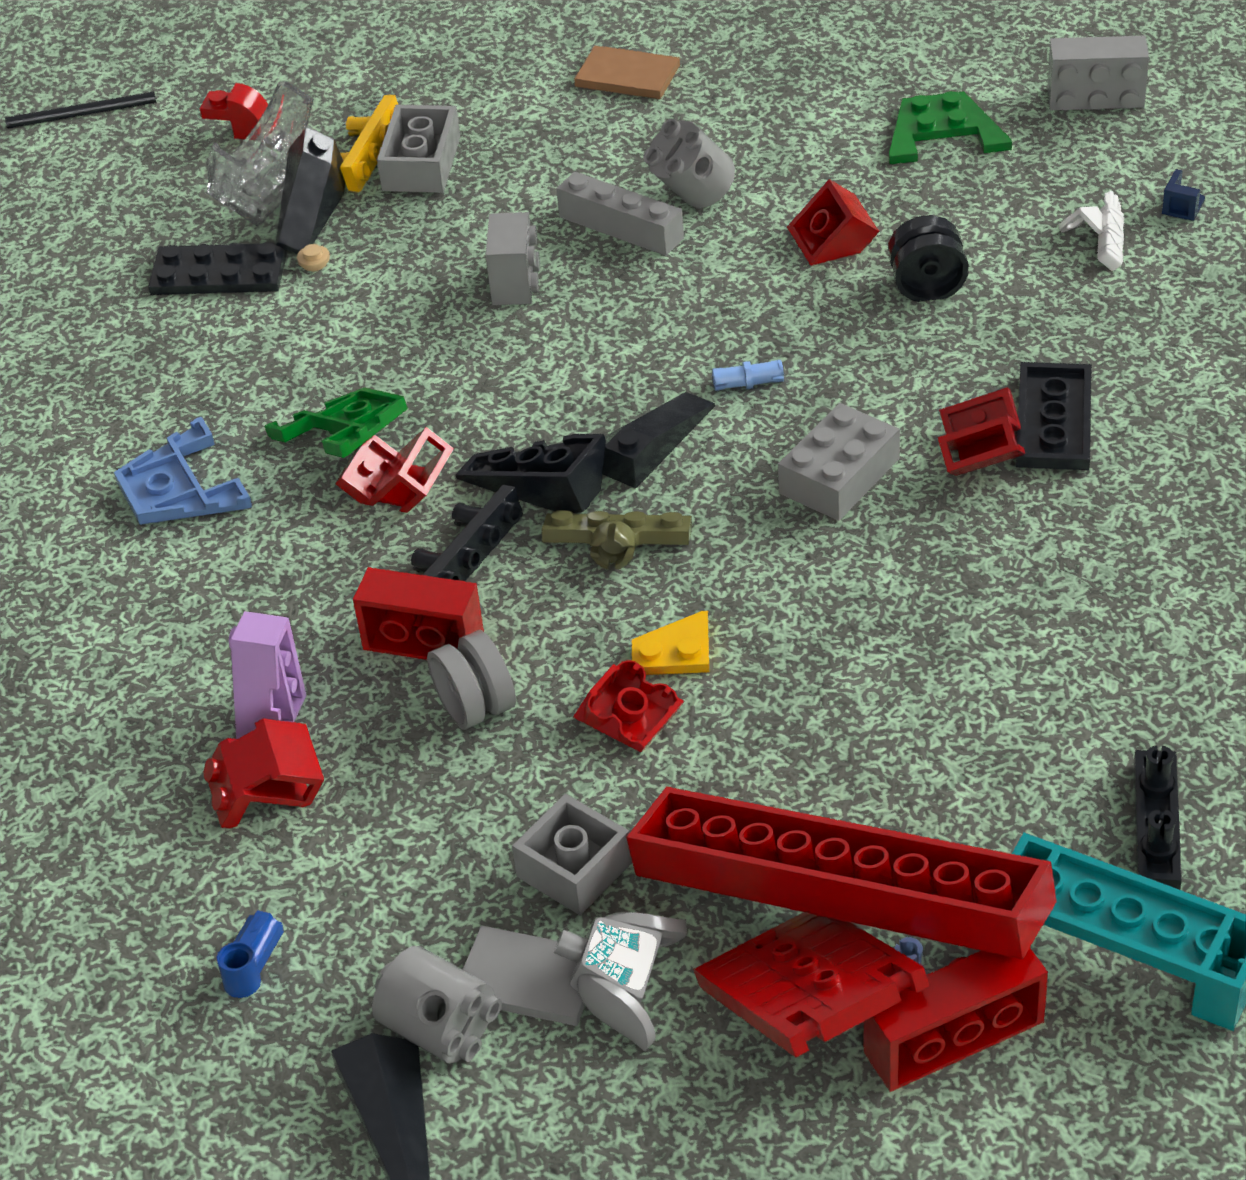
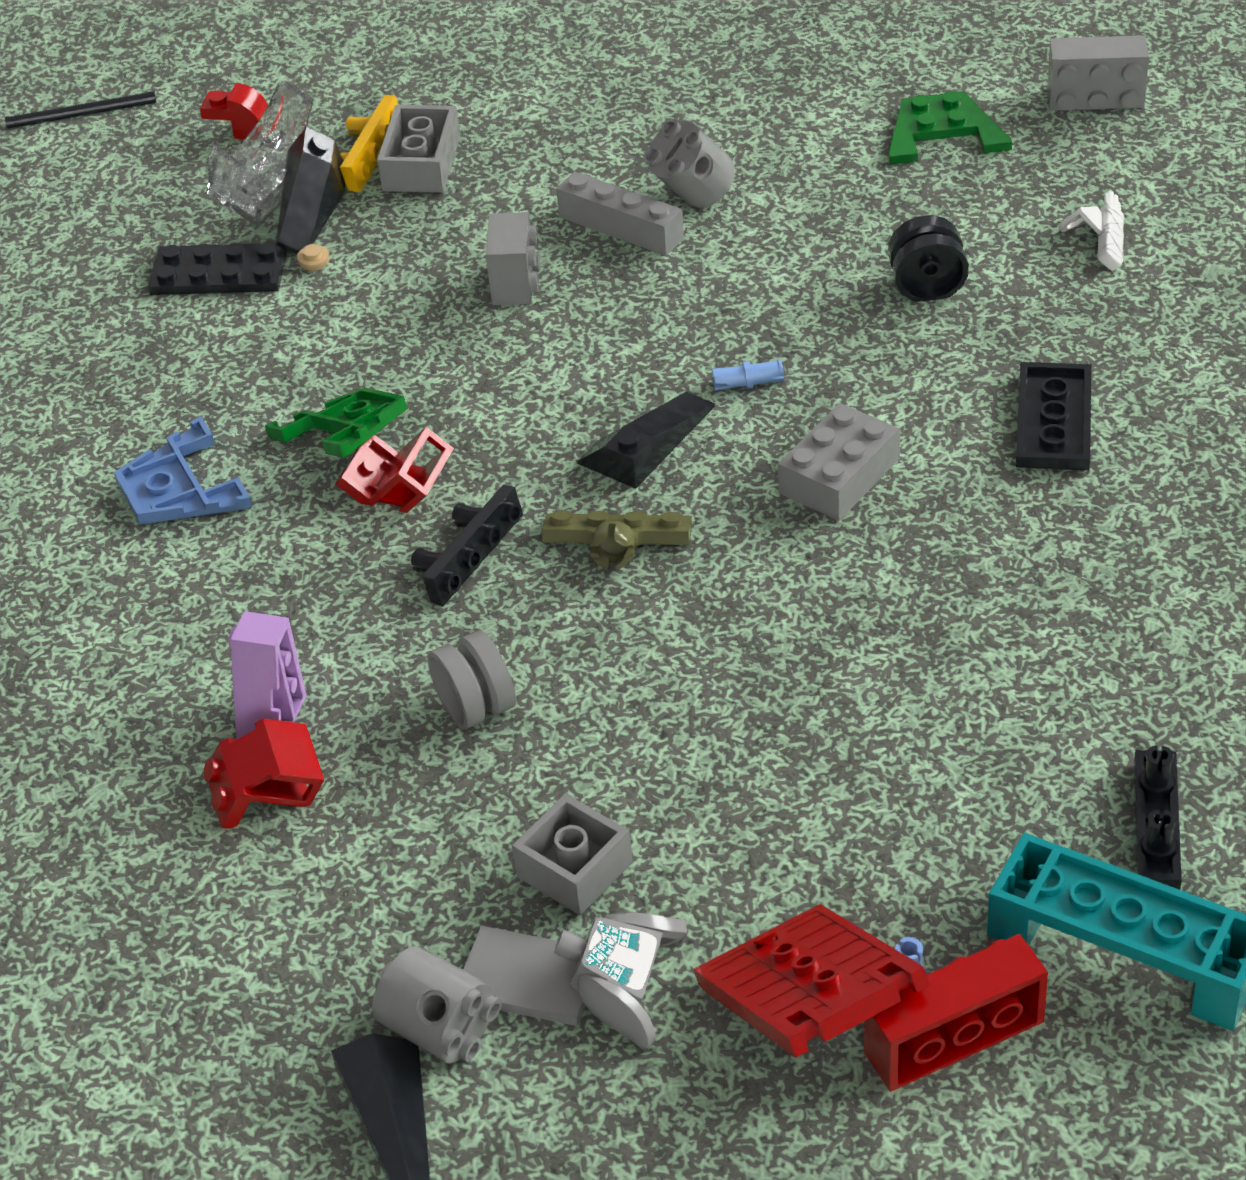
(246, 956): blue piece -> none
(414, 612): red brick -> none
(547, 476): black wedge -> none
(627, 72): medium nougat tile -> none
(628, 705): red slope -> none
(675, 647): yellow wing -> none
(832, 225): red slope -> none
(845, 871): red brick -> none
(980, 432): red piece -> none
(1181, 200): dark blue panel -> none

